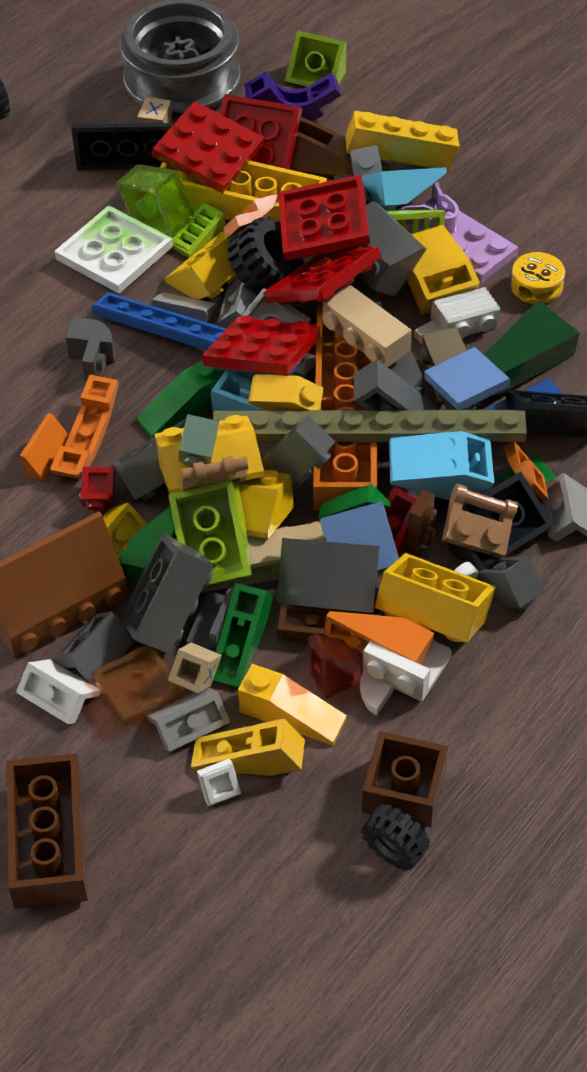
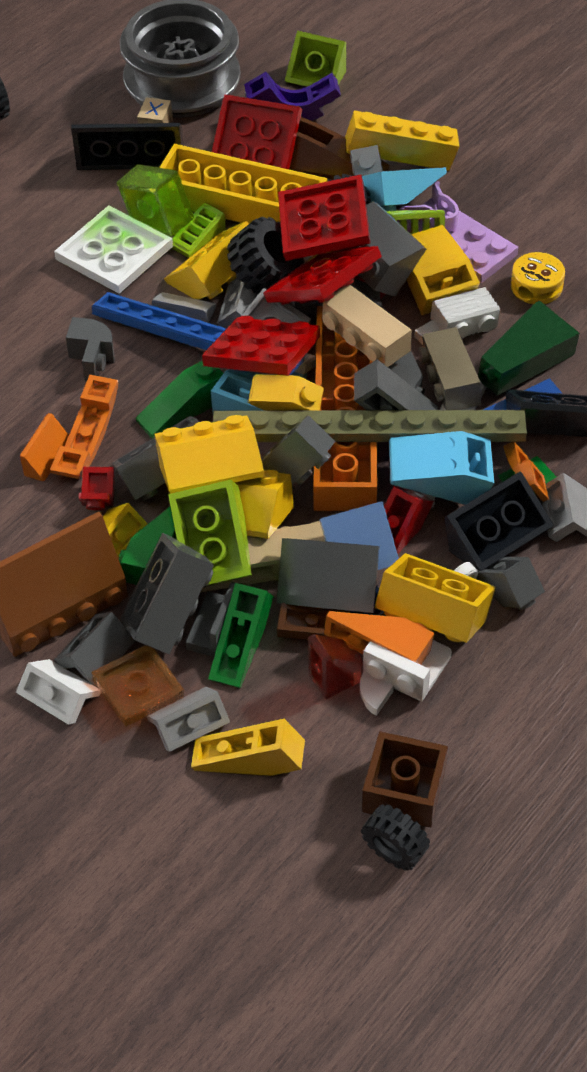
(45, 831): reddish brown brick -> none
(194, 667): tan brick -> none
(198, 440): sand green brick -> none
(208, 147): red plate -> none
(212, 473): medium nougat plate -> none
(218, 782): white tile -> none
(253, 211): slope -> none
(275, 697): yellow slope -> none
(354, 499): green slope -> none
(420, 523): reddish brown plate -> none
(467, 378): medium blue tile -> none
(475, 530): medium nougat plate -> none

